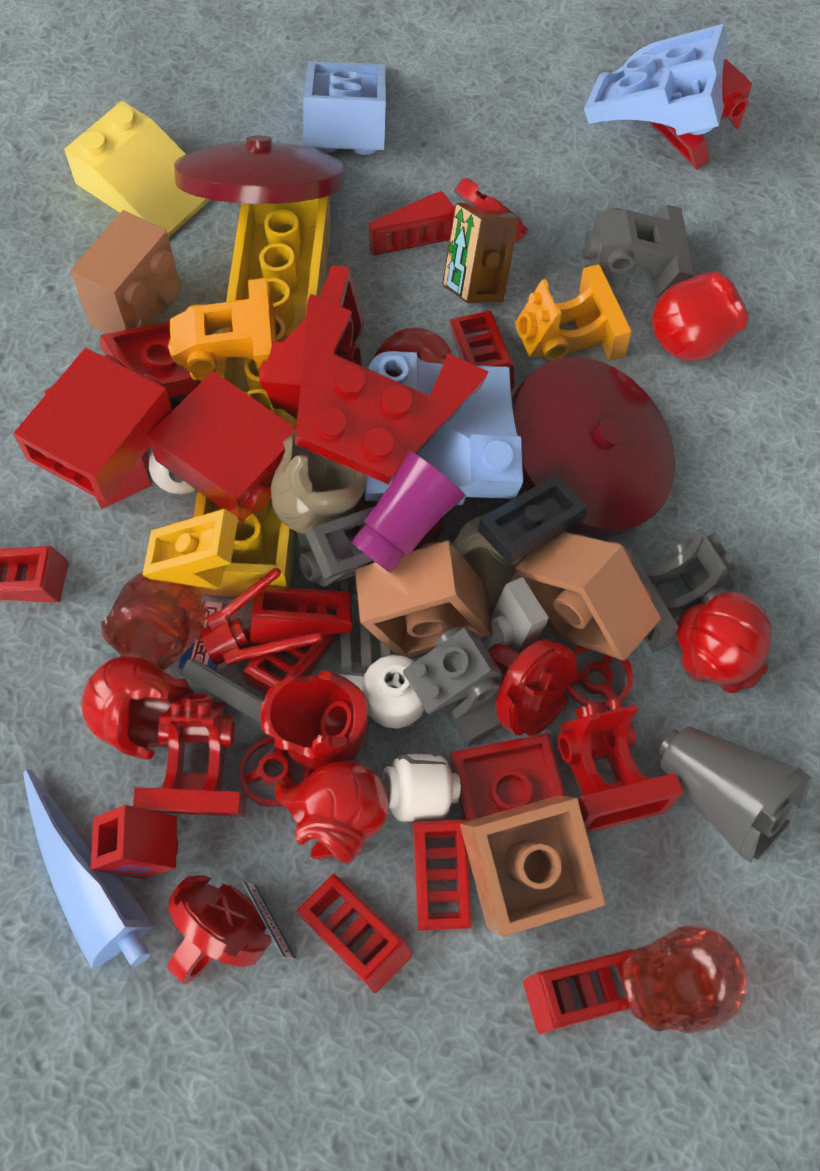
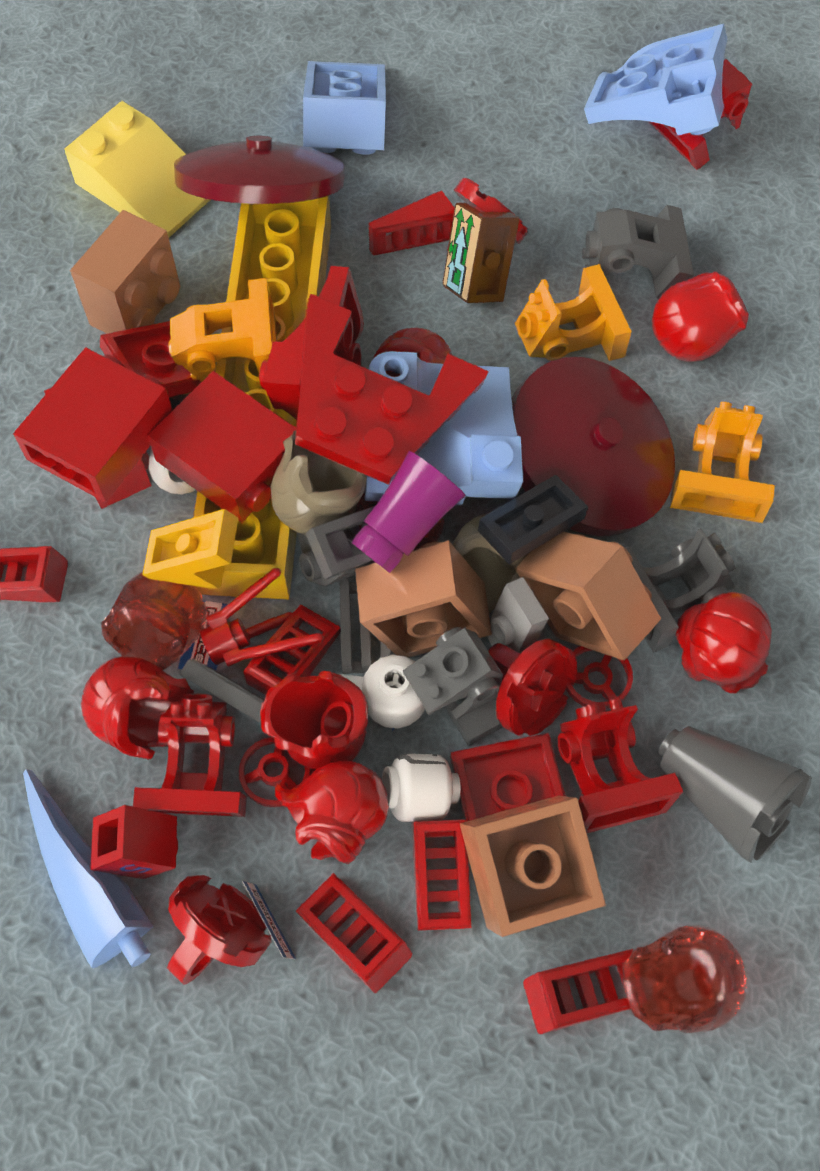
(290, 613): red slope -> none
(496, 347): red slope -> none
(728, 437): none -> light orange tile

